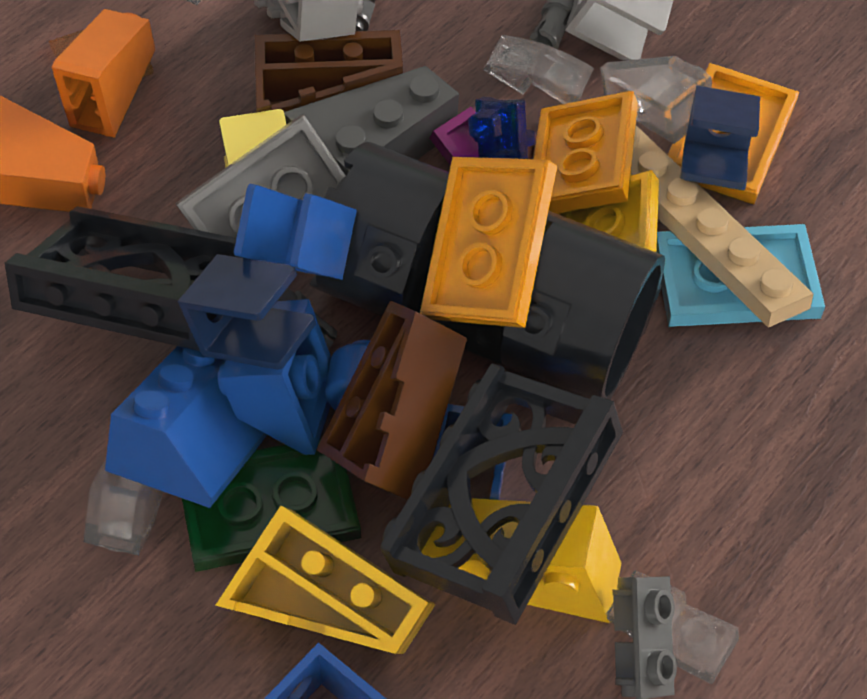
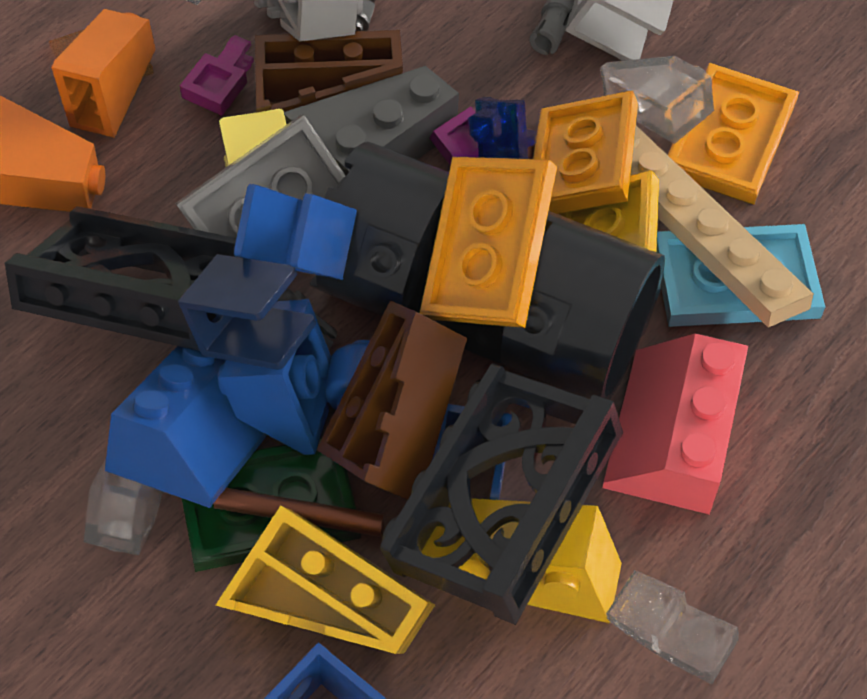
(219, 80): none -> magenta plate
(318, 514): none -> copper bar
(527, 62): clear slope -> none
(648, 663): dark grey hinge -> none
(677, 421): none -> coral slope
(714, 156): dark blue piece -> none

